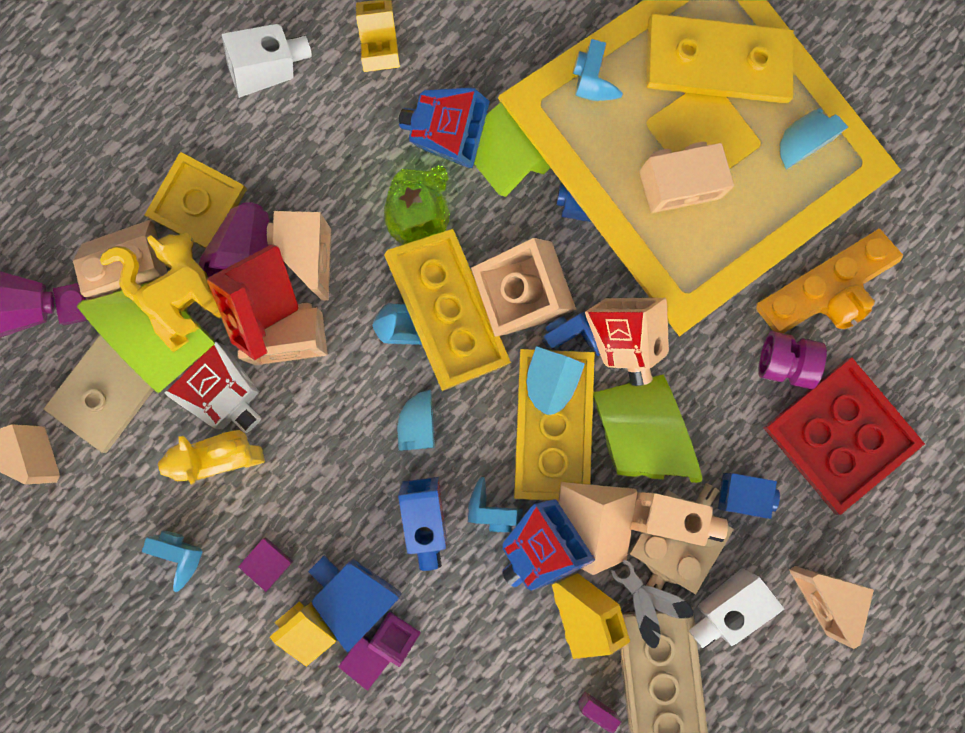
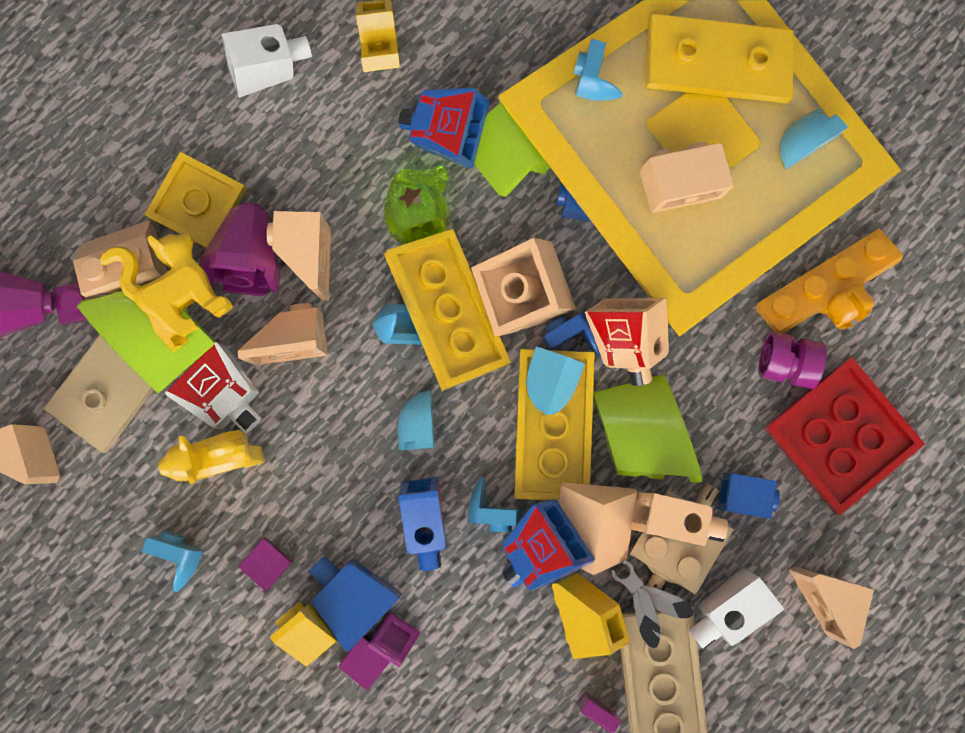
(253, 297): red bracket -> none

